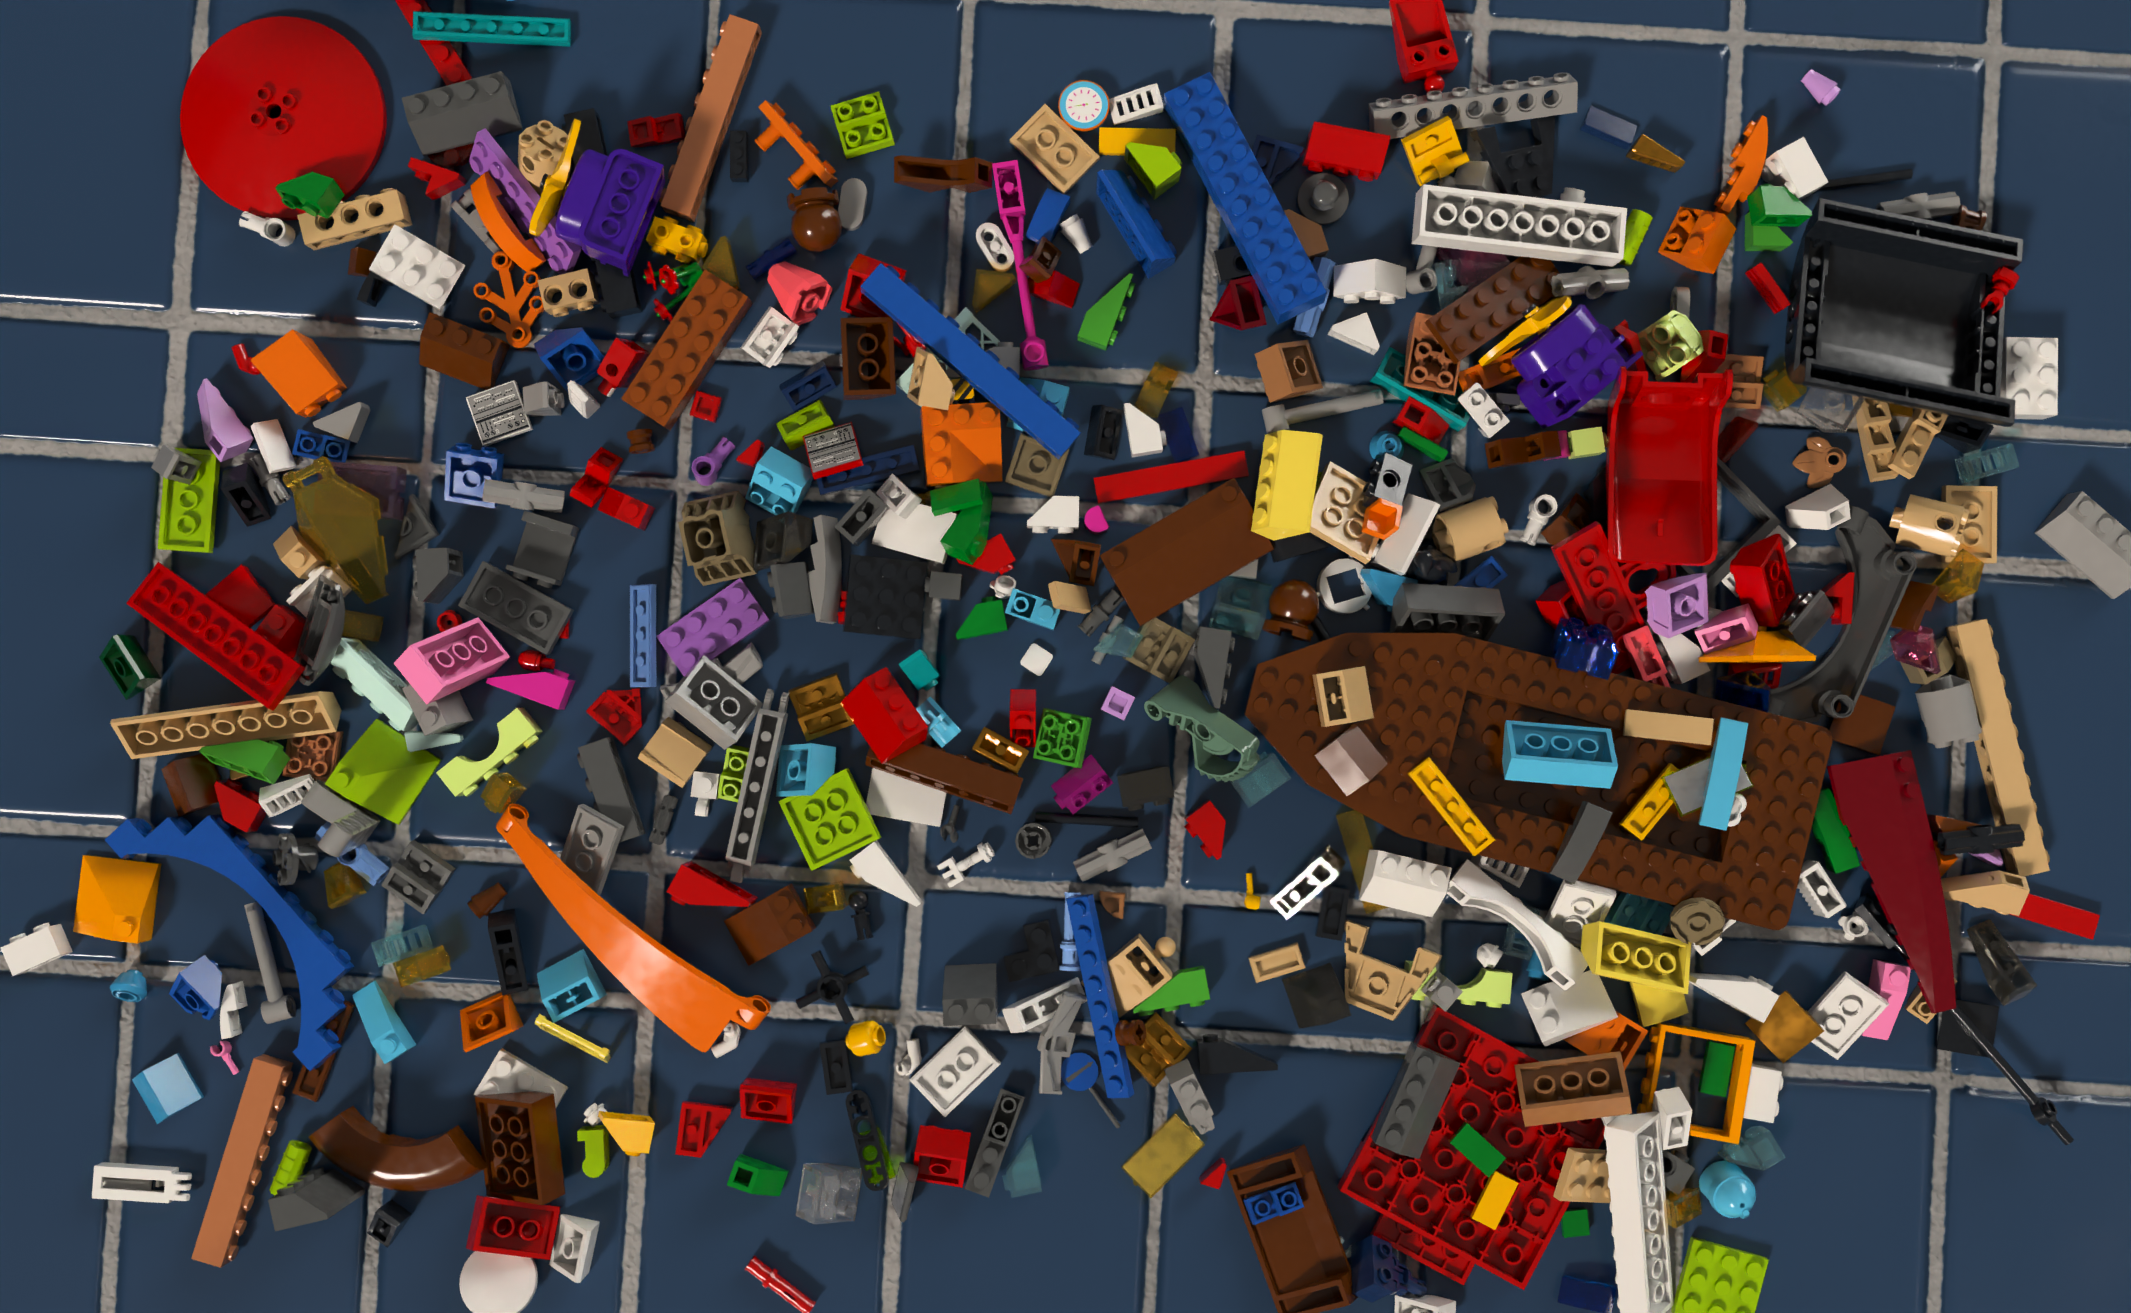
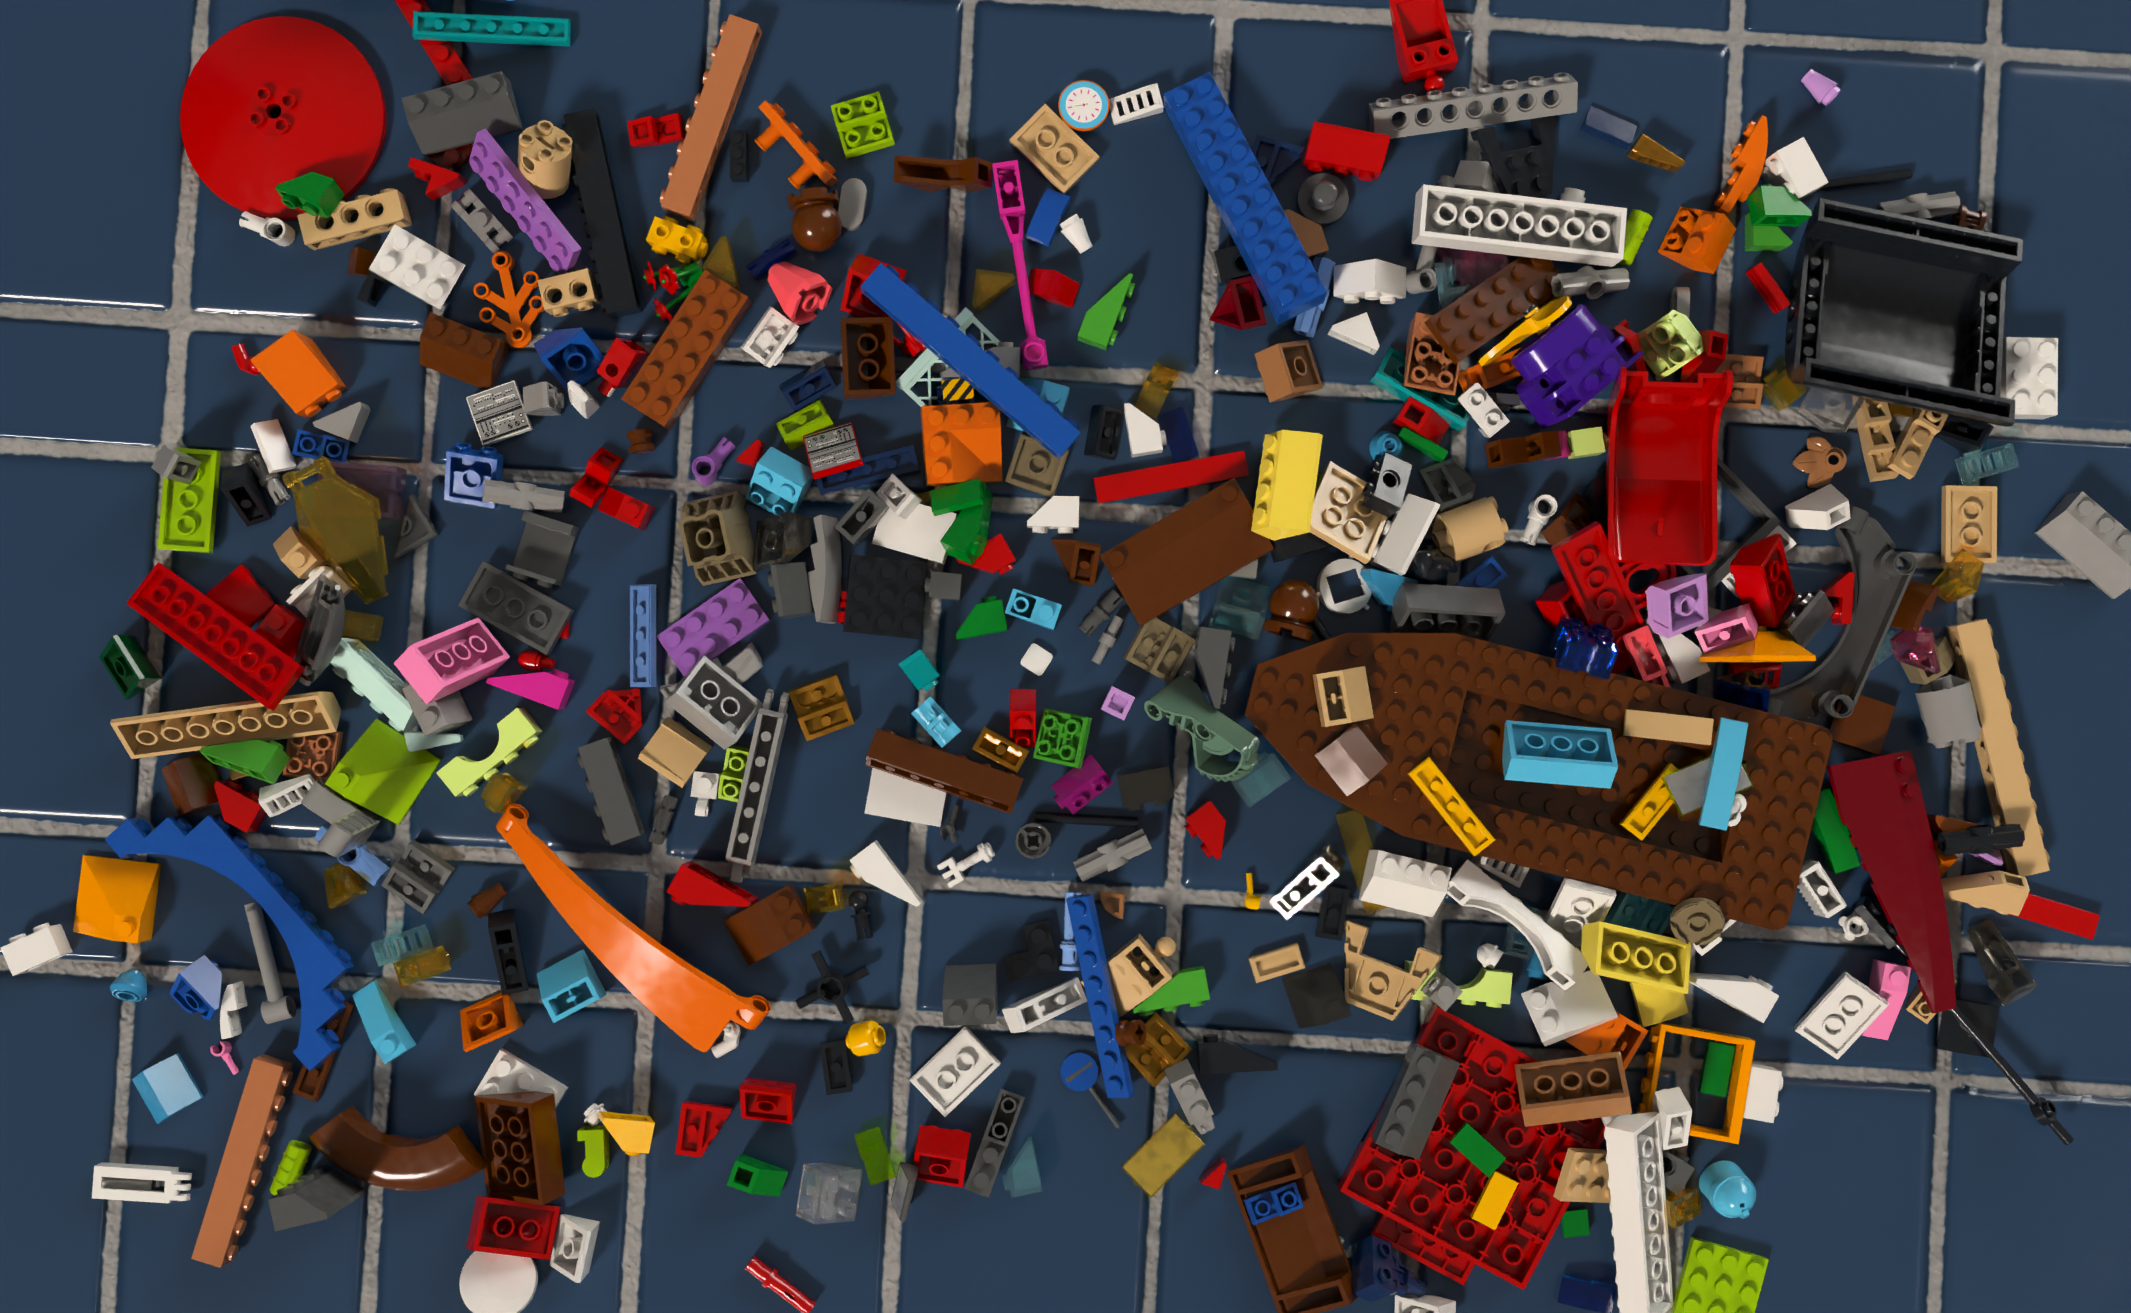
(221, 426): lavender slope -> none
(293, 858): dark grey plate -> none
(388, 1222): black slope -> none
(437, 573): dark grey slope -> none
(442, 620): red plate -> none
(501, 227): orange slope -> none
(573, 1039): light yellow window -> none
(591, 846): light grey tile -> none
(603, 204): dark purple brick -> none
(705, 406): red tile -> none
(804, 768): medium azure slope -> none
(830, 820): lime plate -> none
(863, 1141): black beam -> none
(885, 715): red slope -> none
(912, 1059): white arm -> none
(929, 382): tan slope -> none
(996, 247): white plate -> none
(1003, 586): white plate -> none
(1041, 261): reddish brown slope -> none
(1057, 1042): light grey plate -> none
(1069, 597): tan tile -> none
(1095, 521): dark pink brick -> none
(1114, 140): yellow tile -> none
(1120, 642): clear light blue piece -> none
(1134, 221): blue slope -> none
(1153, 166): lime slope -> none
(1278, 418): light grey piece -> none
(1382, 518): orange panel -> none
(1434, 151): yellow plate -> none
(1580, 842): dark grey slope -> none
(1734, 436): clear red slope -> none
(1755, 1149): clear light blue slope -> none
(1786, 1028): pearl gold slope -> none
(1922, 524): tan cylinder -> none
(2003, 280): red piece -> none

